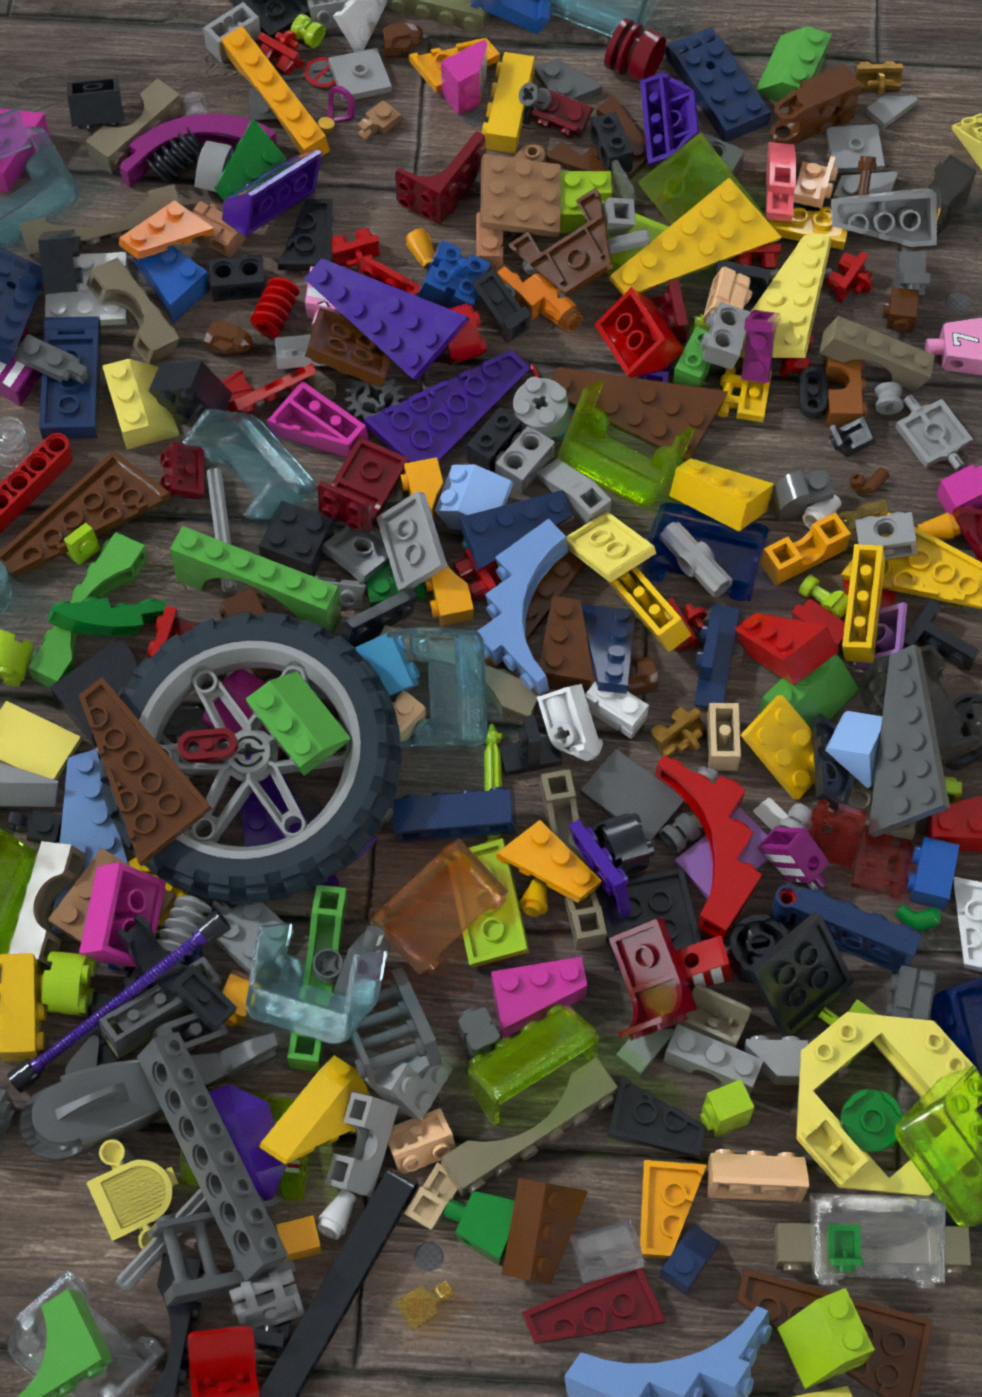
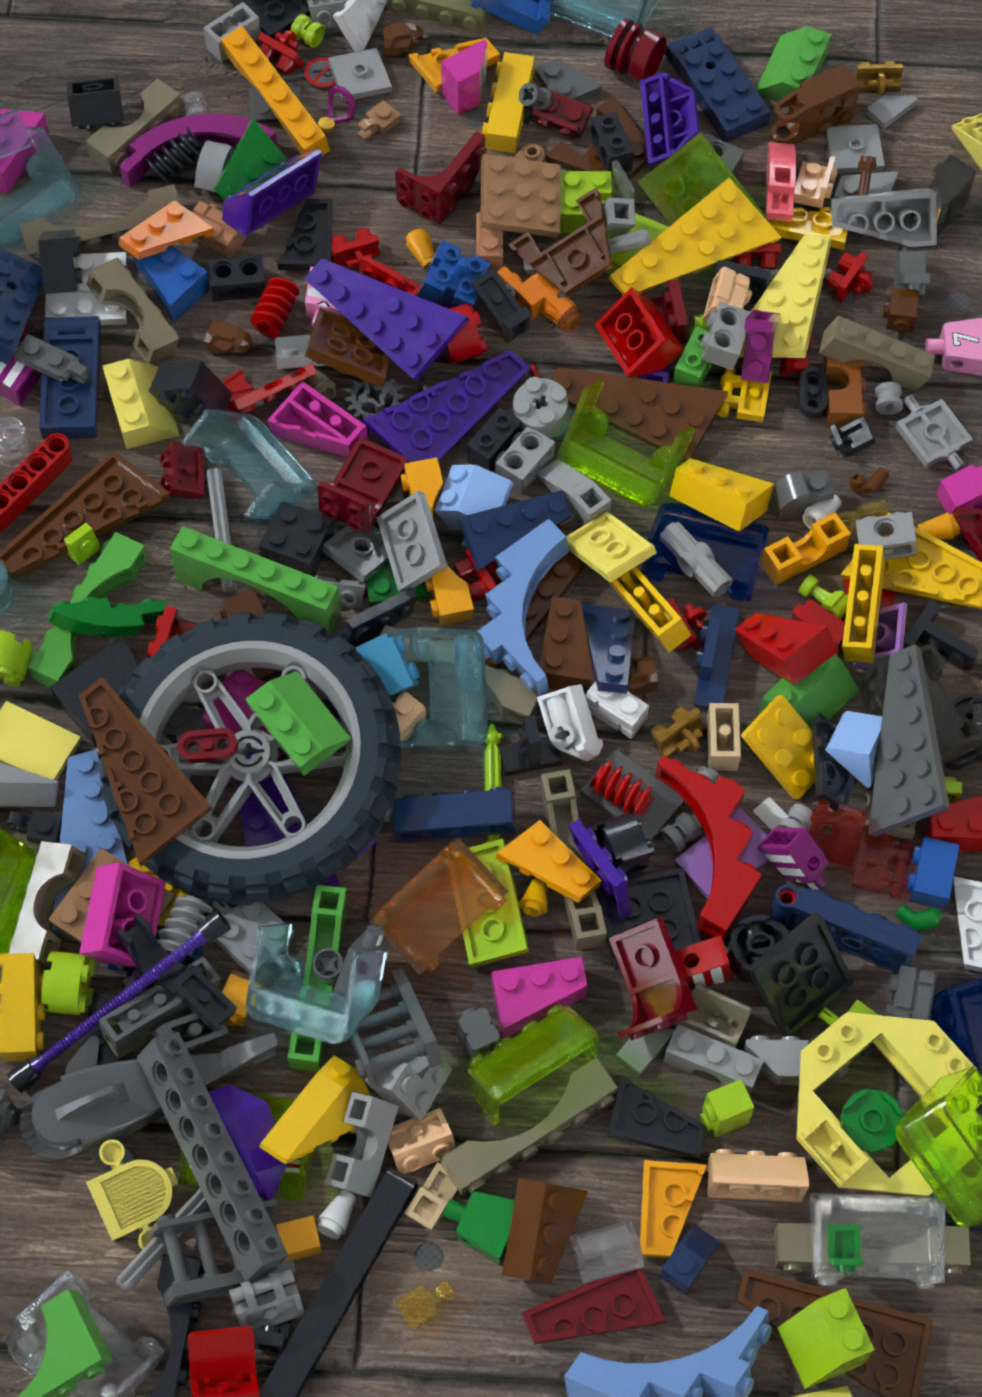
(622, 789): none -> red piece

